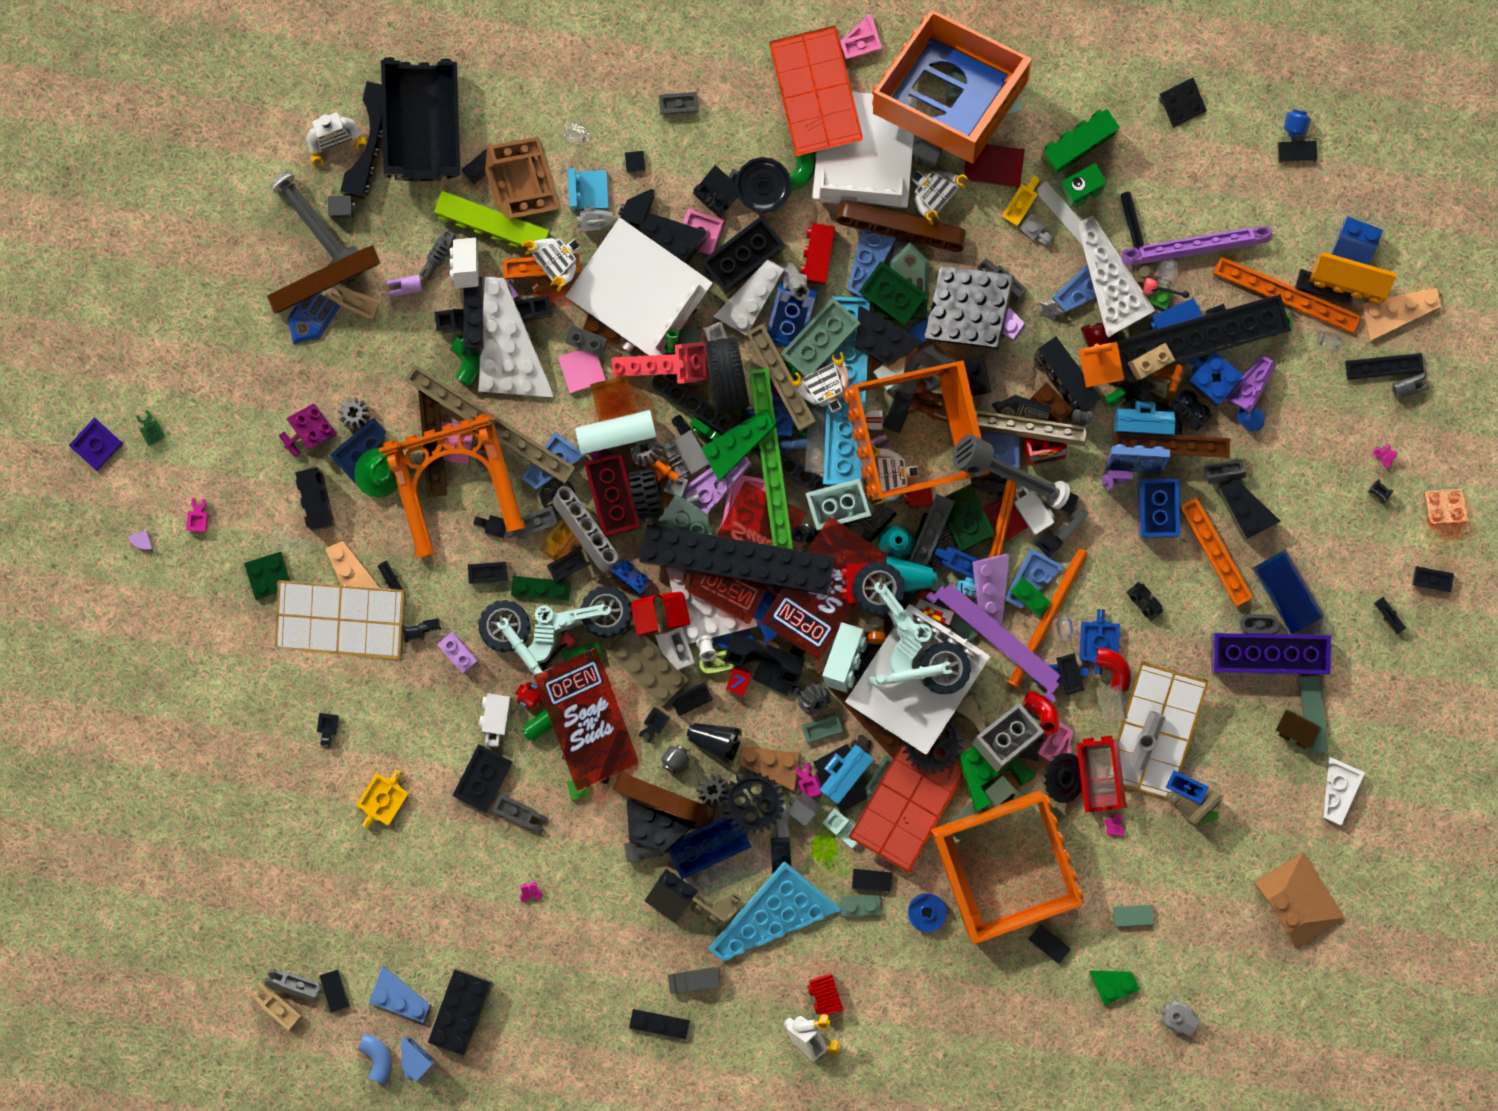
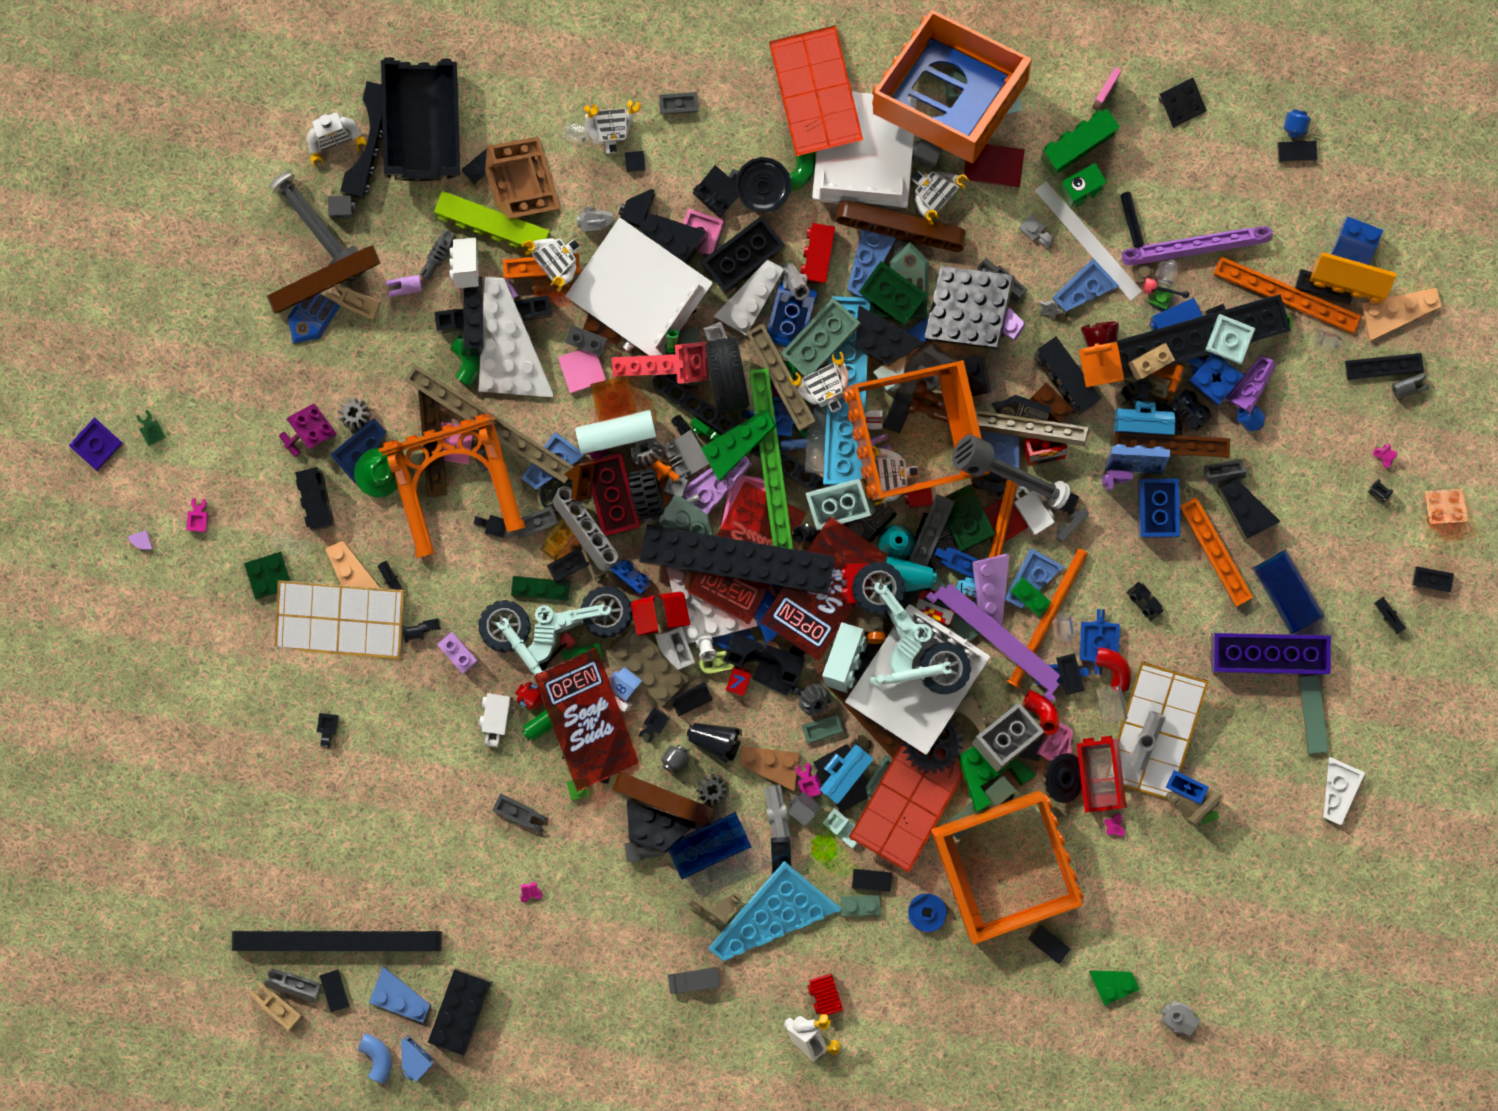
(336, 940): none -> black beam
(382, 799): yellow plate -> none
(482, 778): black plate -> none
(487, 572): black plate -> none
(582, 479): none -> reddish brown slope
(587, 189): medium azure bracket -> none
(609, 125): none -> torso
(624, 683): none -> light blue brick
(624, 706): none -> white tile
(659, 1023): black plate -> none
(671, 895): black brick -> none
(738, 811): black gear -> none
(861, 40): bright pink wing -> none
(1021, 202): yellow plate -> none
(1049, 543): black plate -> none
(1081, 418): dark grey hinge -> none
(1107, 88): none -> bright pink tile
(1113, 398): green plate -> none
(1116, 290): white wing -> none
(1133, 915): sand green tile -> none
(1230, 339): none -> light aqua tile
(1259, 624): dark grey plate -> none
(1298, 729): dark brown brick -> none
(1299, 900): medium nougat slope -> none

